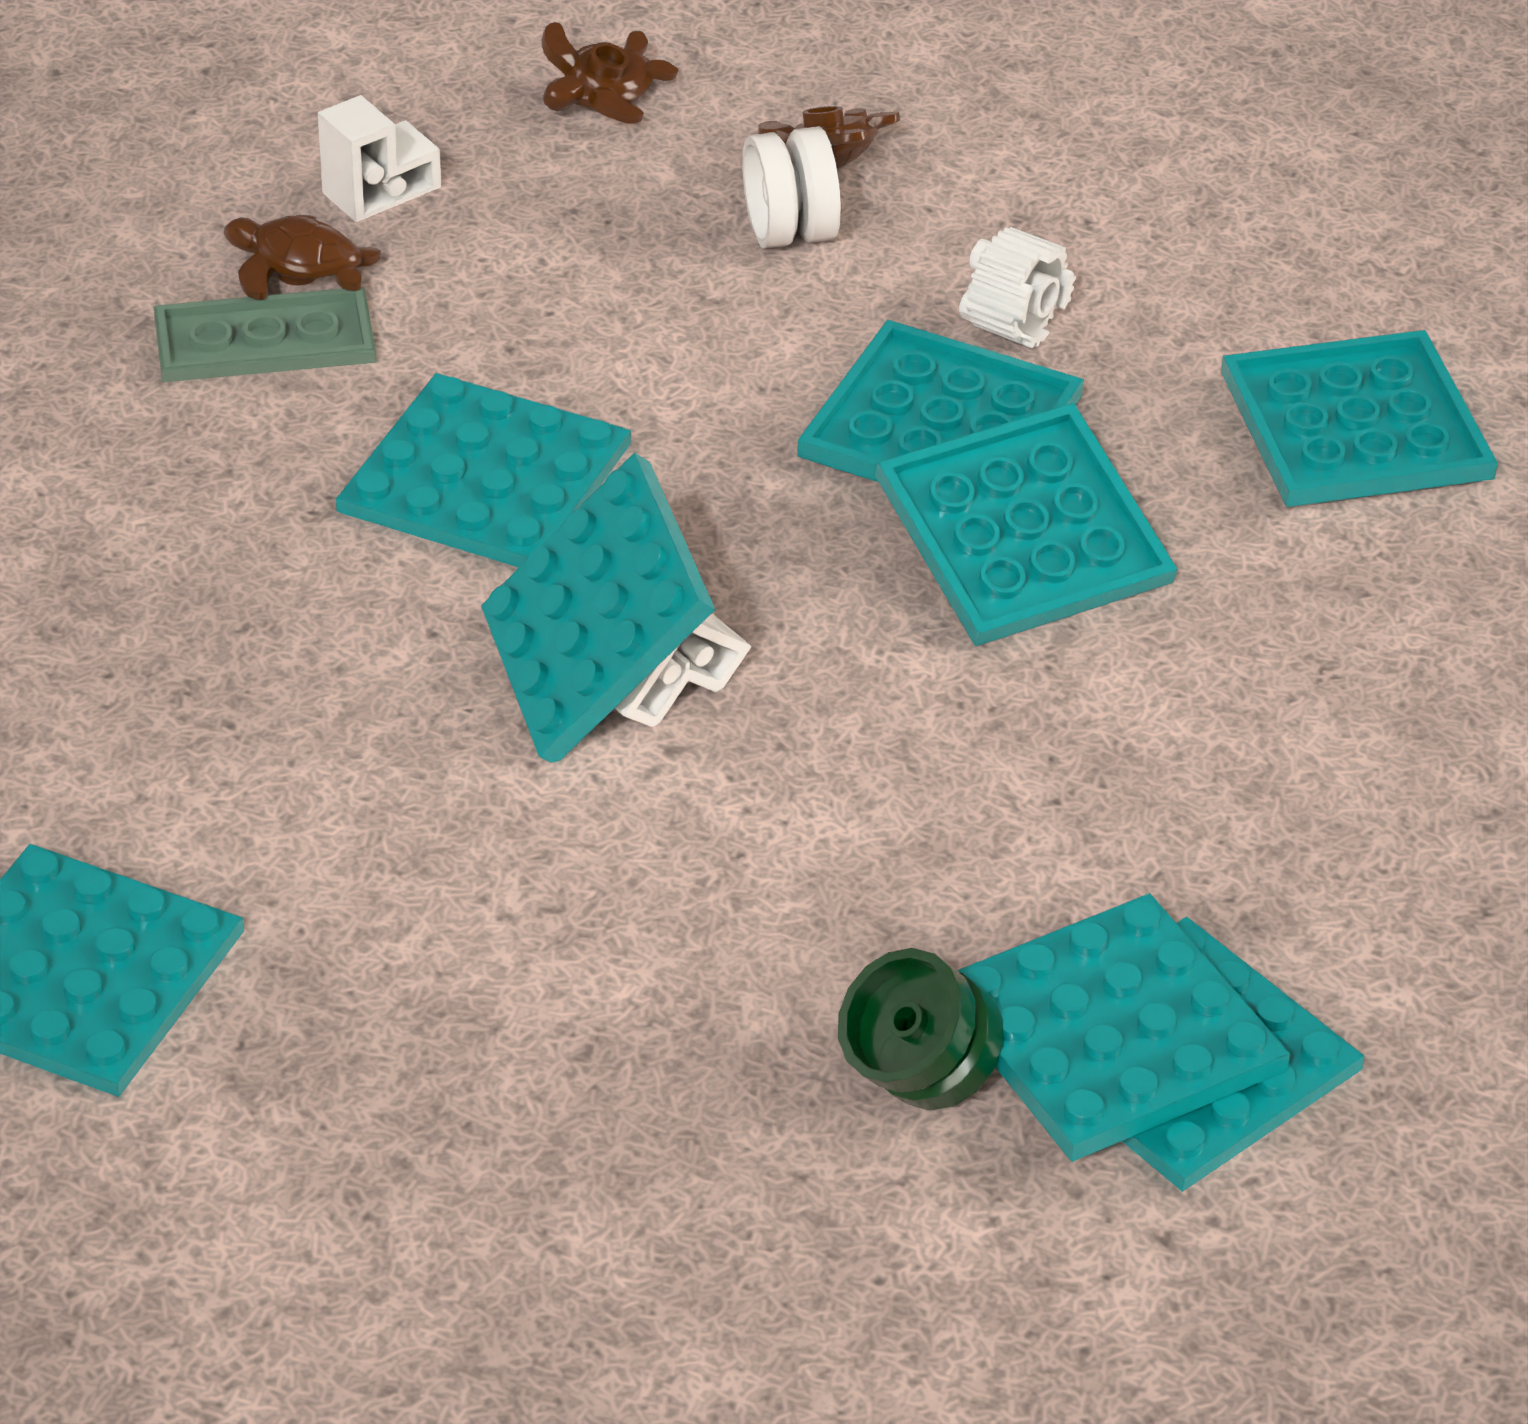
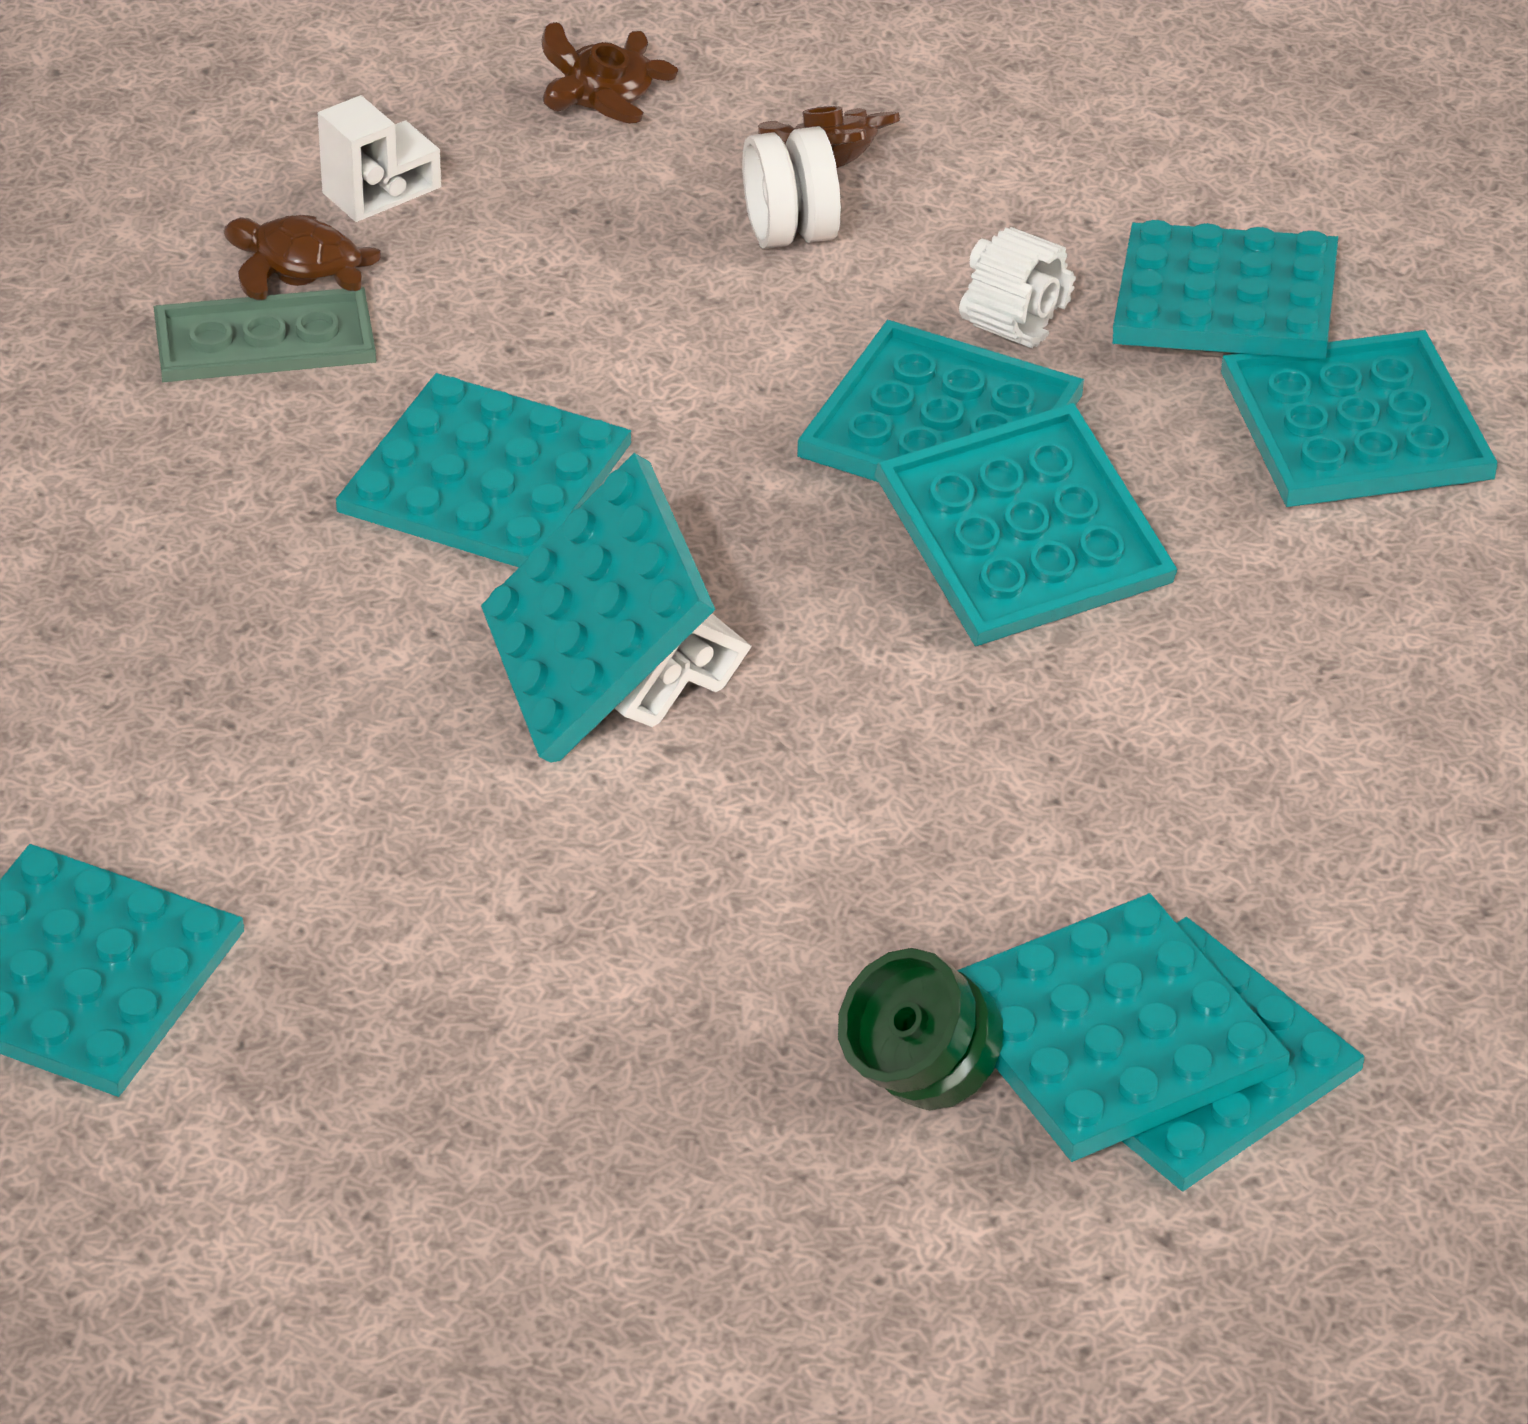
(1227, 290): none -> teal plate

